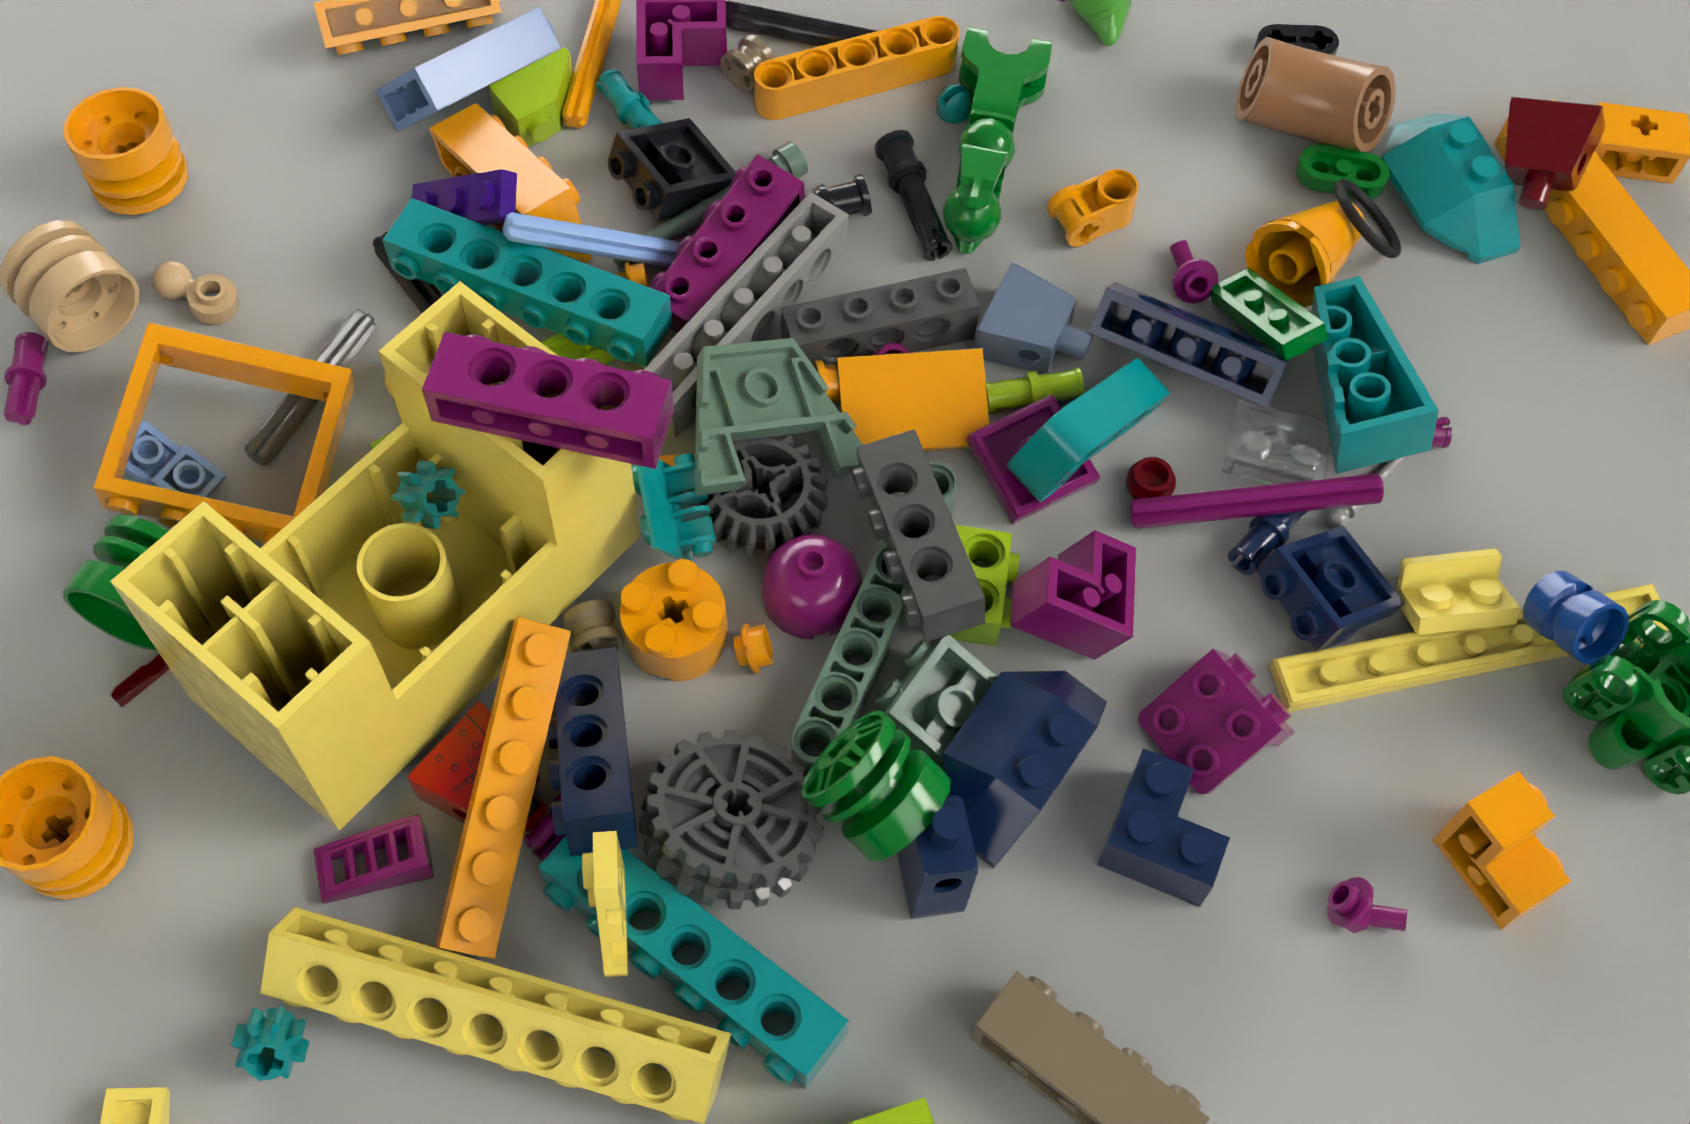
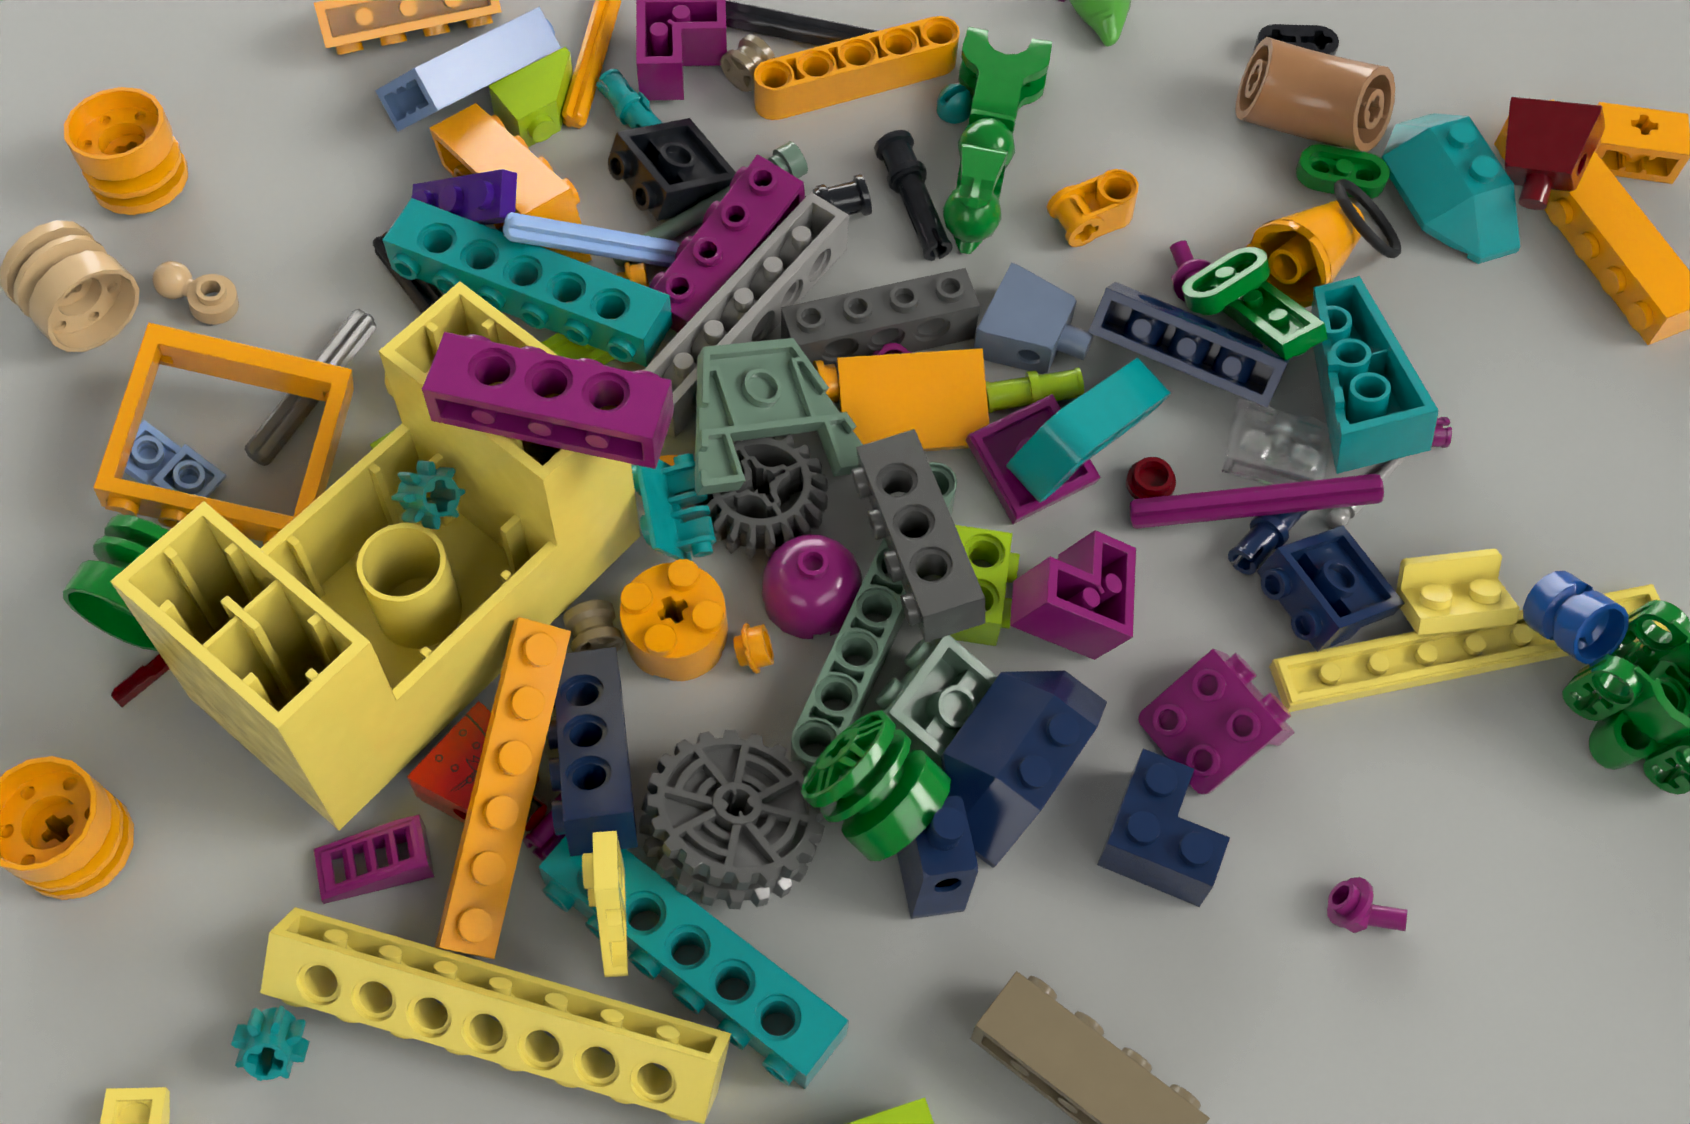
(25, 377): magenta axle -> none
(1226, 280): none -> green plate
(1498, 852): light orange brick -> none

